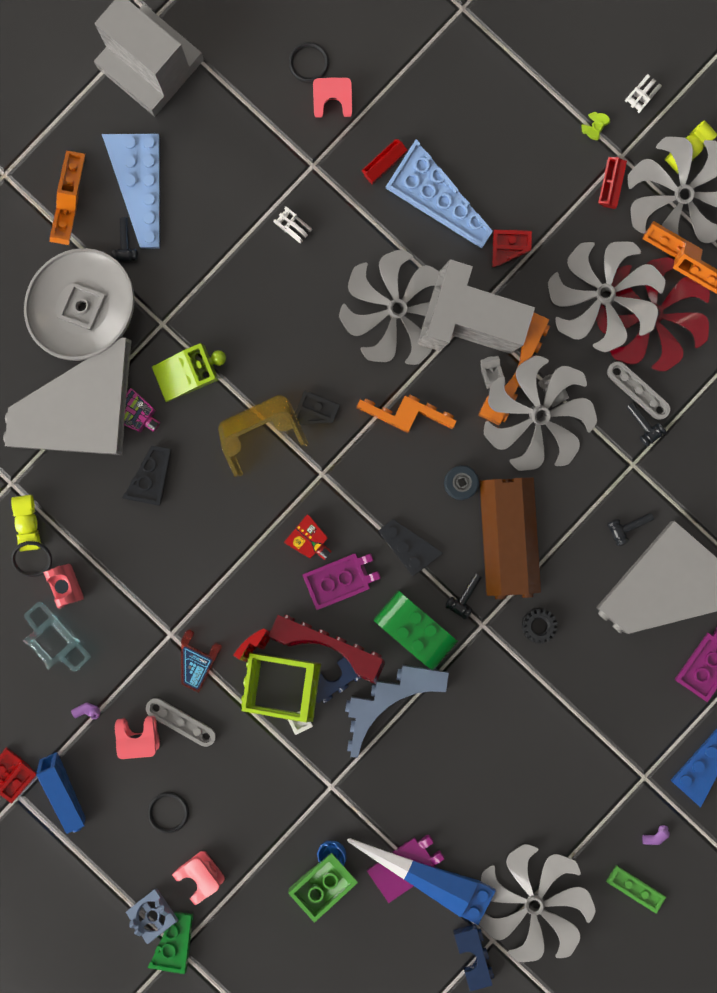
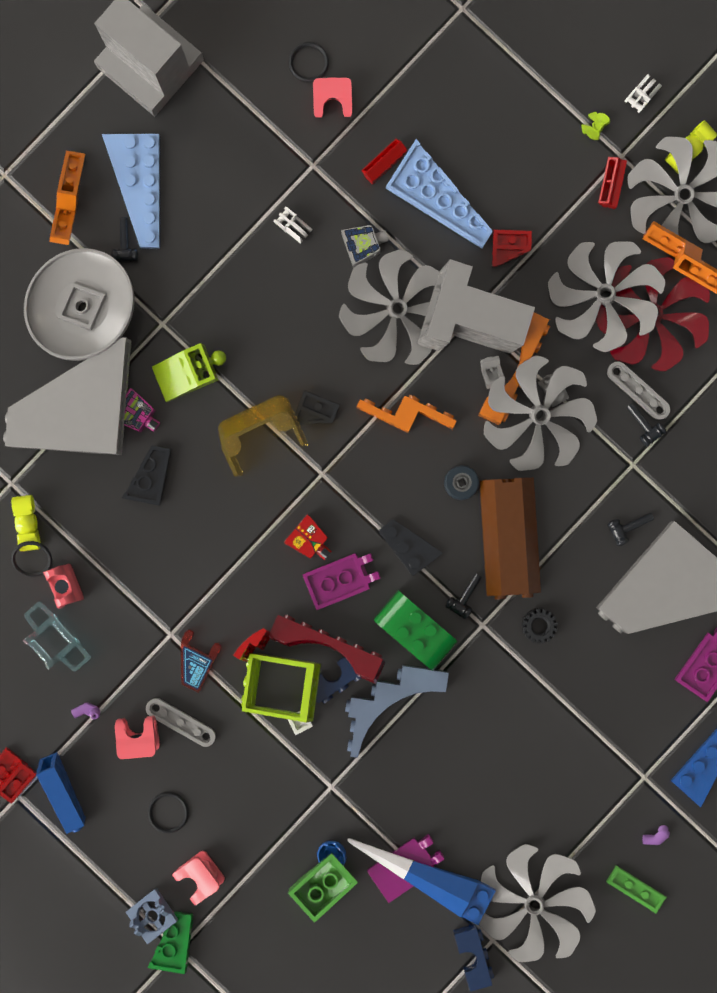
(363, 243): none -> torso

